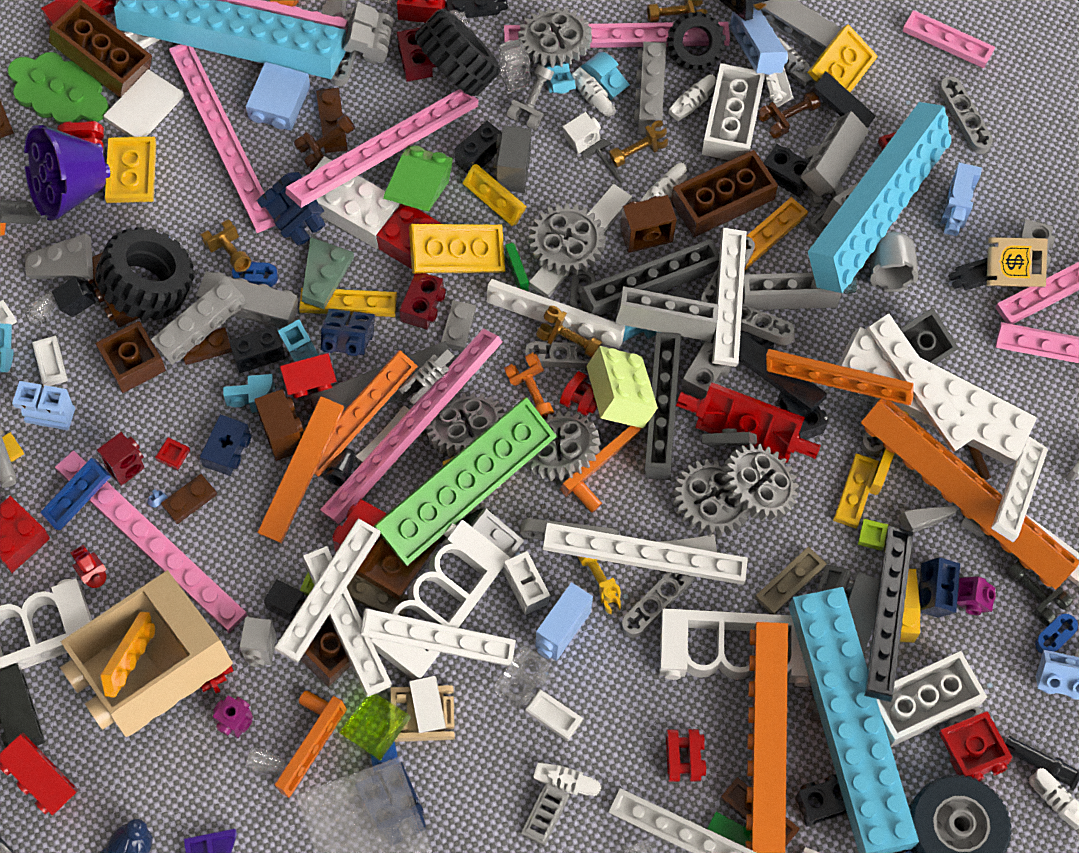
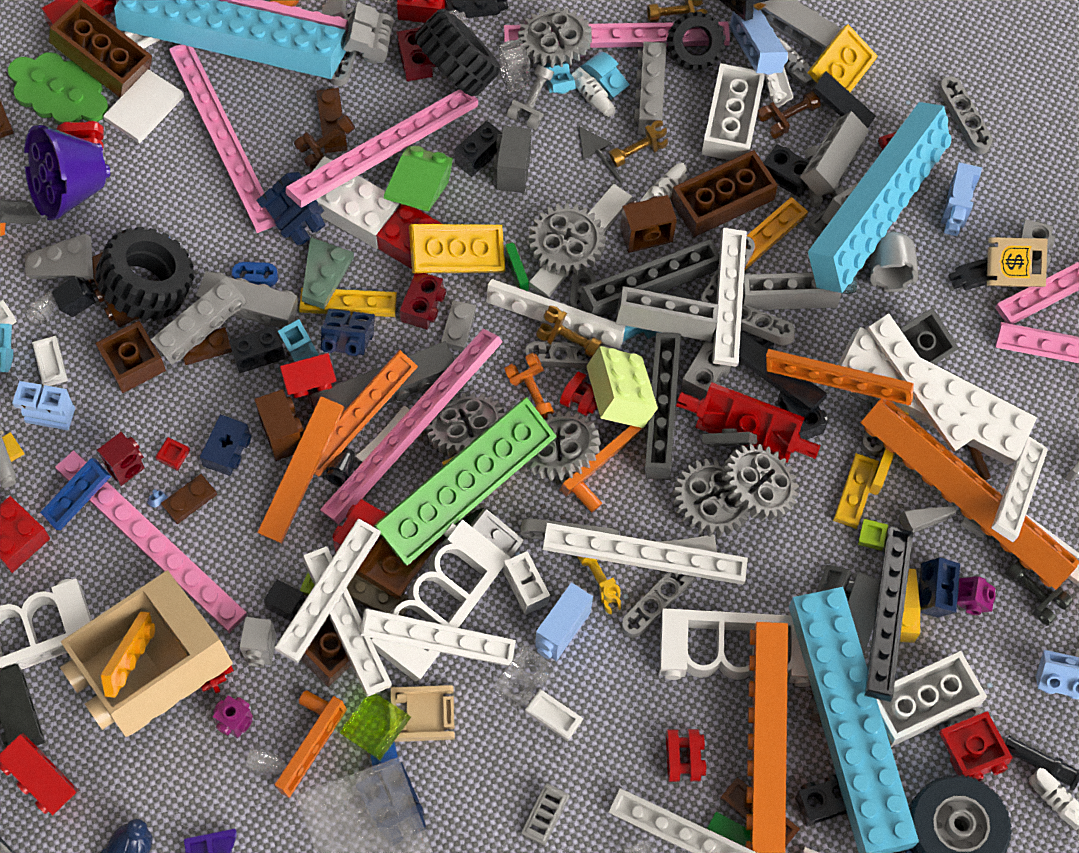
(89, 567): red hips -> none
(131, 169): yellow plate -> none
(239, 260): pearl gold bar -> none
(245, 394): medium azure brick -> none
(278, 96): light blue brick -> none
(427, 704): white tile -> none
(428, 374): light grey hinge -> none
(494, 195): yellow tile -> none
(566, 779): white hinge -> none
(582, 132): white brick -> none
(693, 98): white hinge -> none
(790, 581): dark tan plate -> none
(948, 39): bright pink plate -> none
(1052, 630): blue beam -> none

